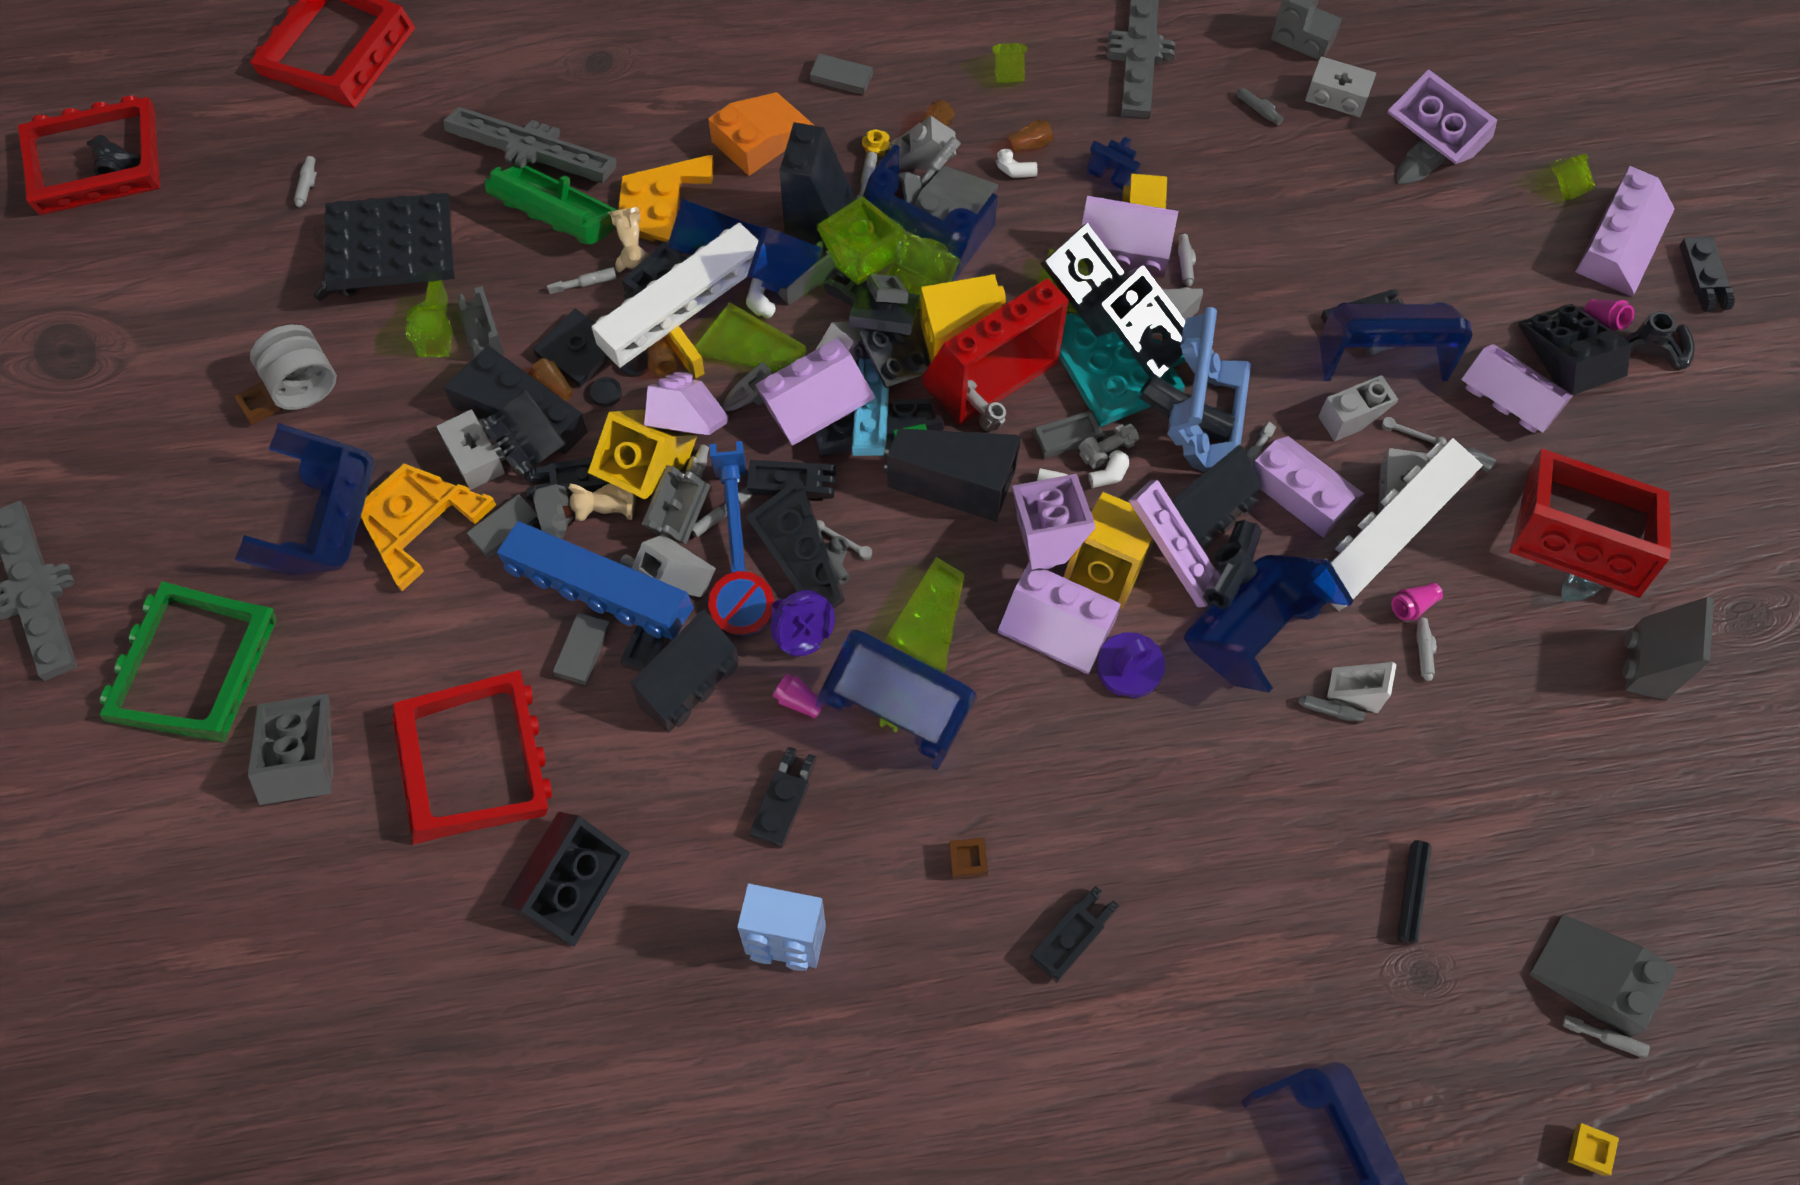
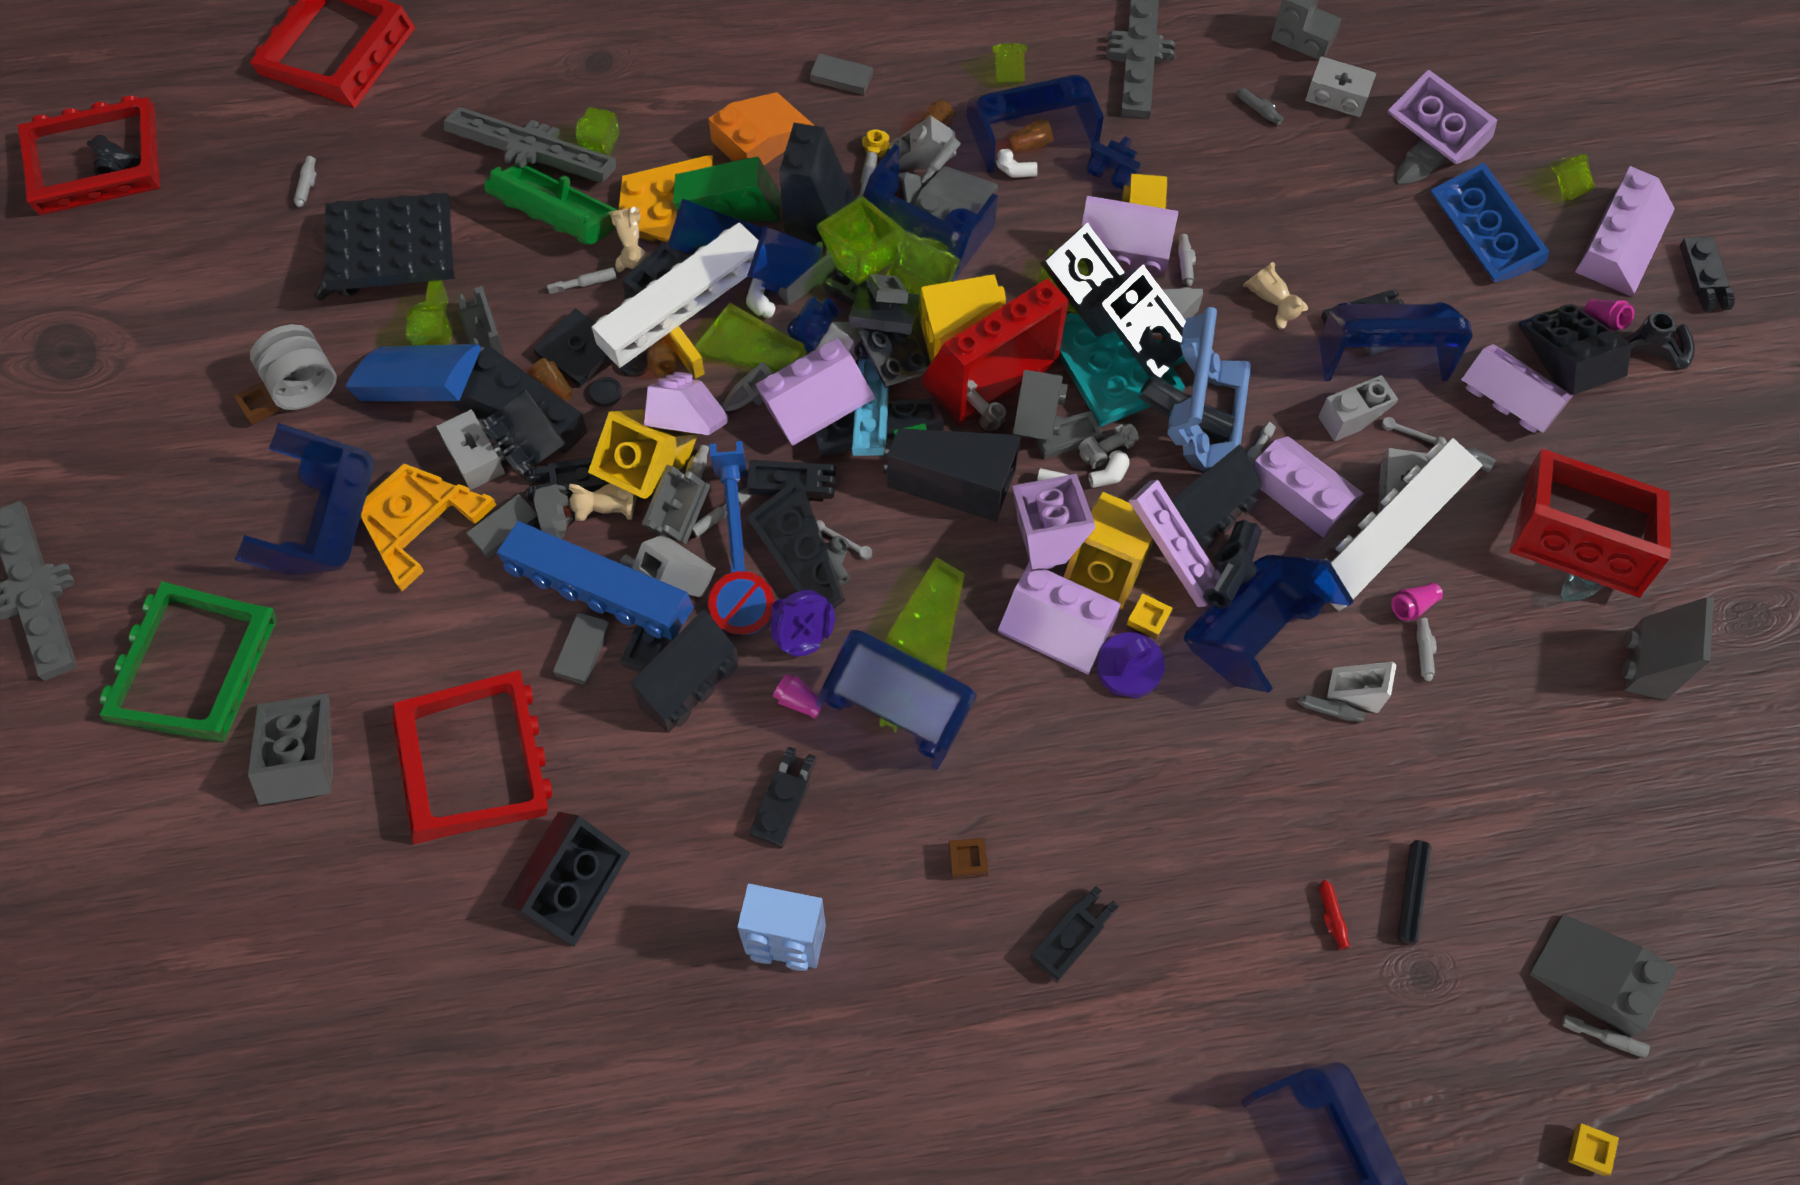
(414, 373): none -> blue slope
(598, 130): none -> clear neon green brick
(733, 188): none -> green wedge
(812, 322): none -> clear blue hips
(1031, 100): none -> clear blue windscreen
(1038, 405): none -> dark grey brick
(1149, 616): none -> yellow plate
(1274, 290): none -> tan animal
(1333, 915): none -> red piece
(1491, 224): none -> blue slope

